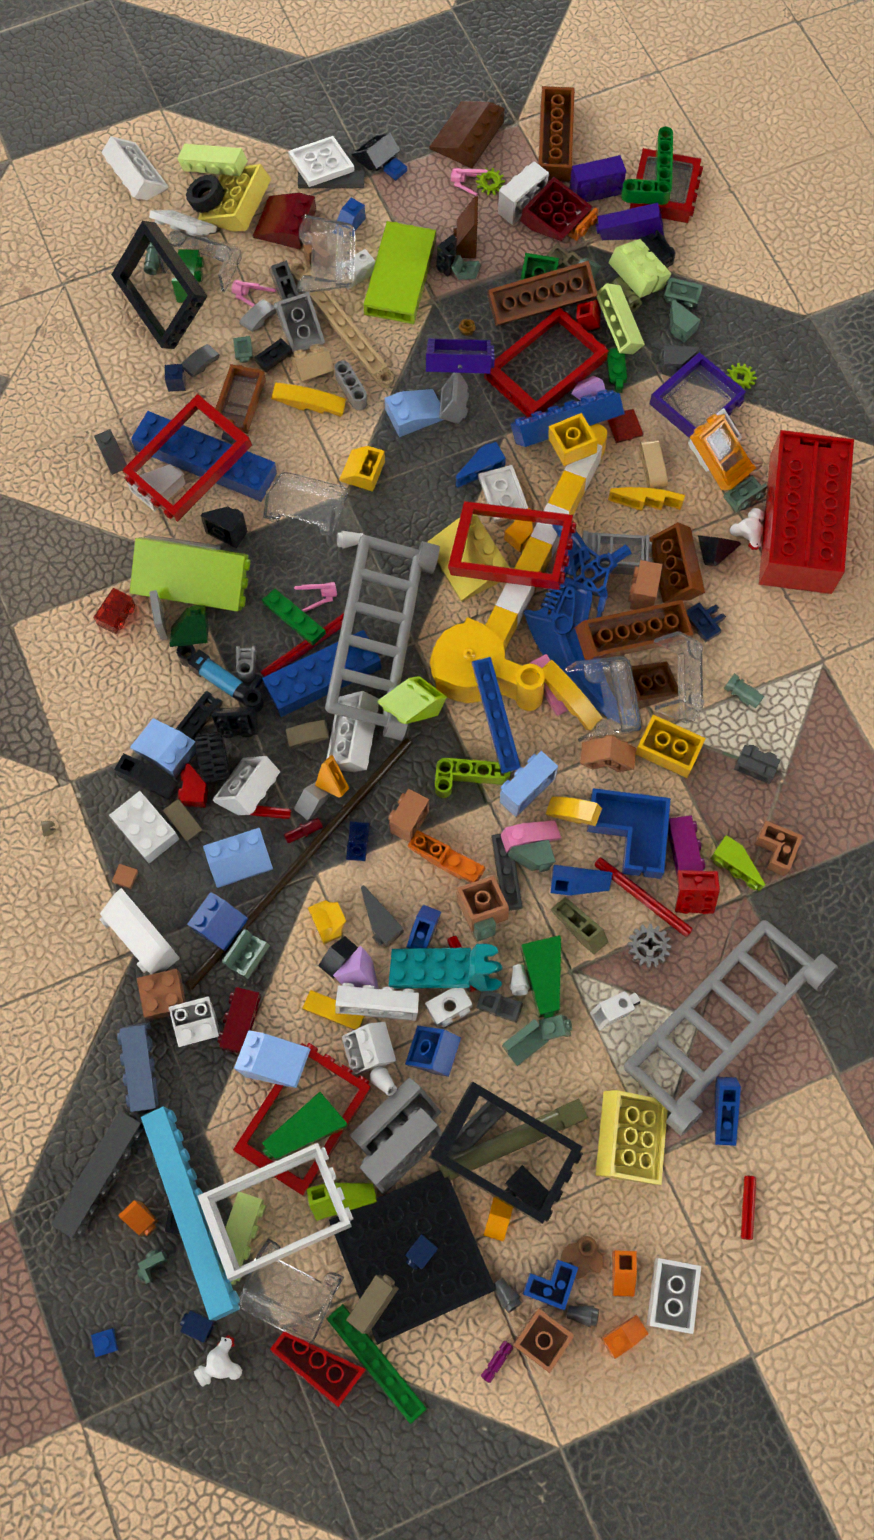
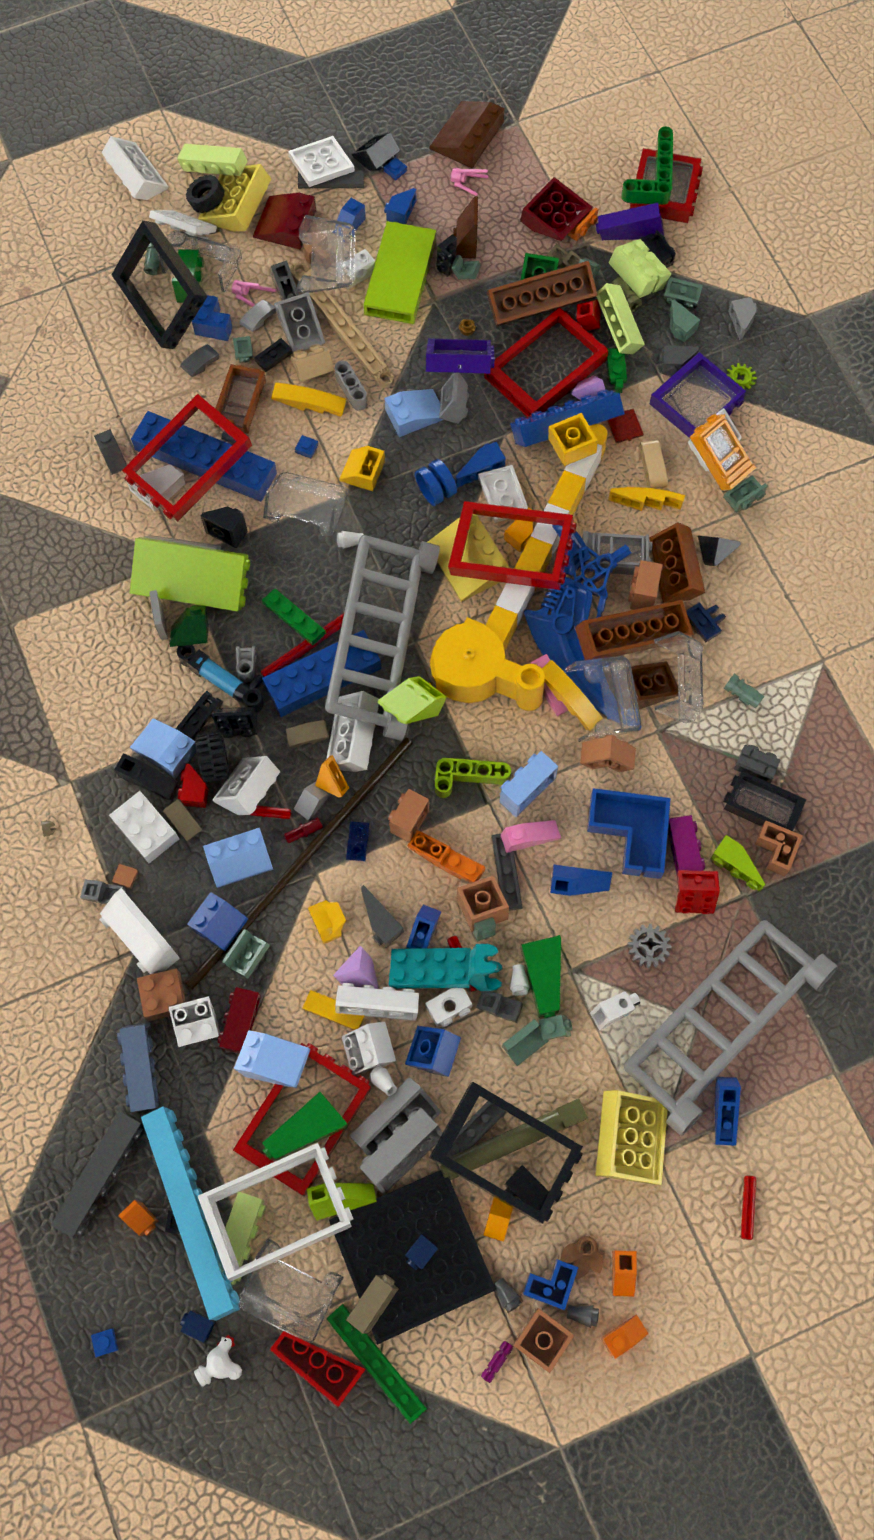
(99, 891): none -> dark grey slope
(114, 611): clear red brick -> none
(153, 1259): sand green bracket -> none
(175, 377): dark blue brick -> none
(211, 322): none -> blue brick
(306, 446): none -> blue plate
(327, 590): bright pink plant -> none
(337, 956): black slope -> none
(400, 206): none -> blue slope
(435, 482): none -> blue wheel
(487, 176): lime gear -> none
(496, 715): blue tile -> none
(521, 191): white brick -> none
(534, 855): sand green slope -> none
(556, 131): dark orange brick -> none
(574, 810): yellow slope -> none
(580, 925): olive slope -> none
(598, 178): dark purple brick -> none
(645, 898): red axle -> none
(670, 746): yellow brick -> none
(674, 1295): white brick -> none
(742, 315): none -> light grey slope
(750, 528): white animal -> none
(763, 802): none -> piece
(806, 512): red piece -> none

